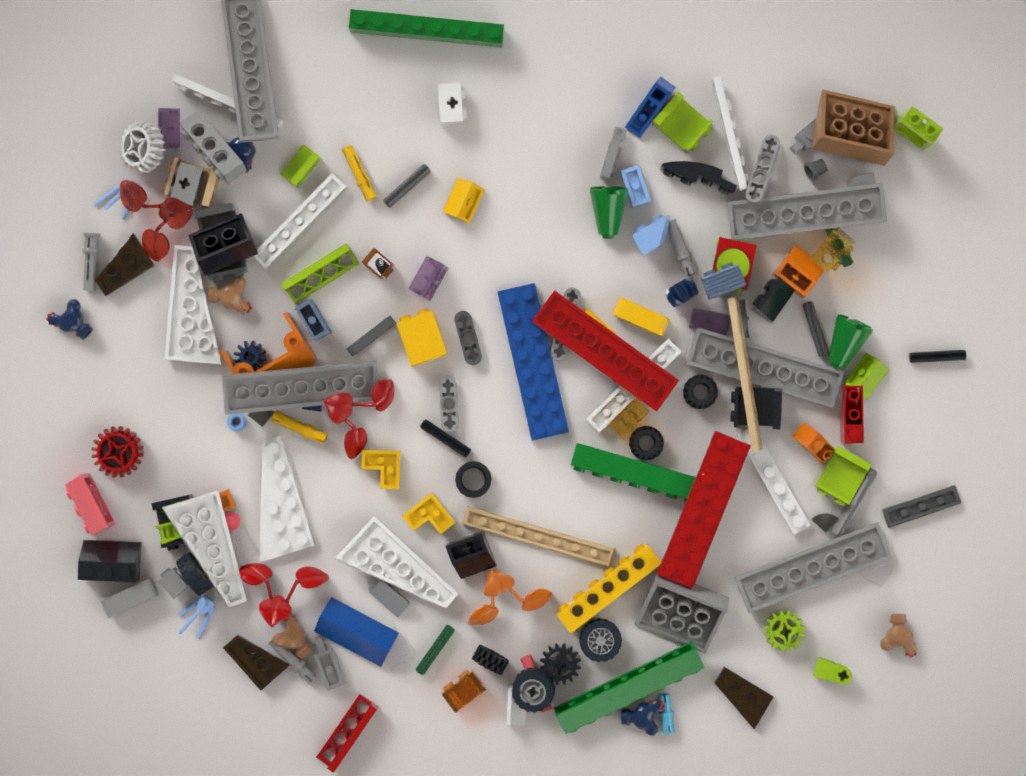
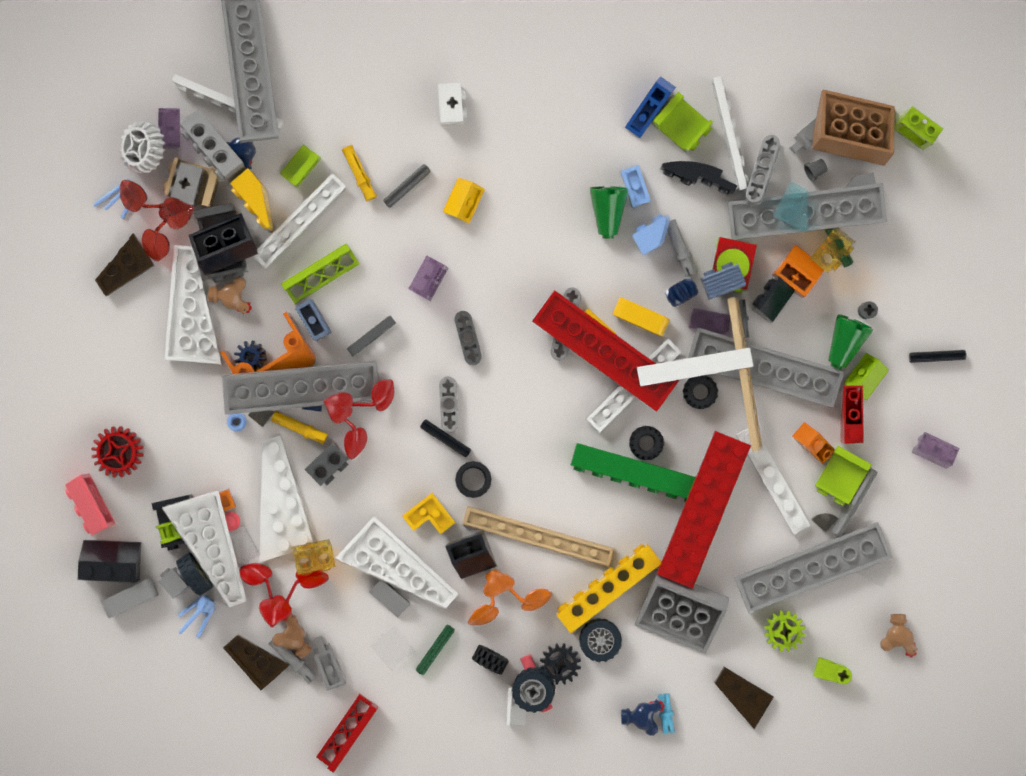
(71, 320): dark blue animal -> none
(91, 251): light grey pin -> none
(254, 193): none -> yellow slope
(313, 551): none -> clear yellow brick
(323, 460): none -> dark grey brick
(356, 631): blue slope -> none
(378, 264): slope -> none
(388, 462): yellow plate -> none
(421, 337): yellow brick -> none
(426, 28): green brick -> none
(463, 690): clear orange brick -> none
(532, 362): blue plate -> none
(613, 152): light grey hinge -> none
(628, 688): green brick -> none
(629, 418): clear yellow brick -> none
(695, 366): none -> white sticker
(768, 407): black panel -> none
(794, 207): none -> clear light blue wing
(815, 329): dark grey axle -> none
(871, 305): none -> dark grey bush
(921, 506): dark grey tile -> none
(936, 450): none -> clear purple hinge

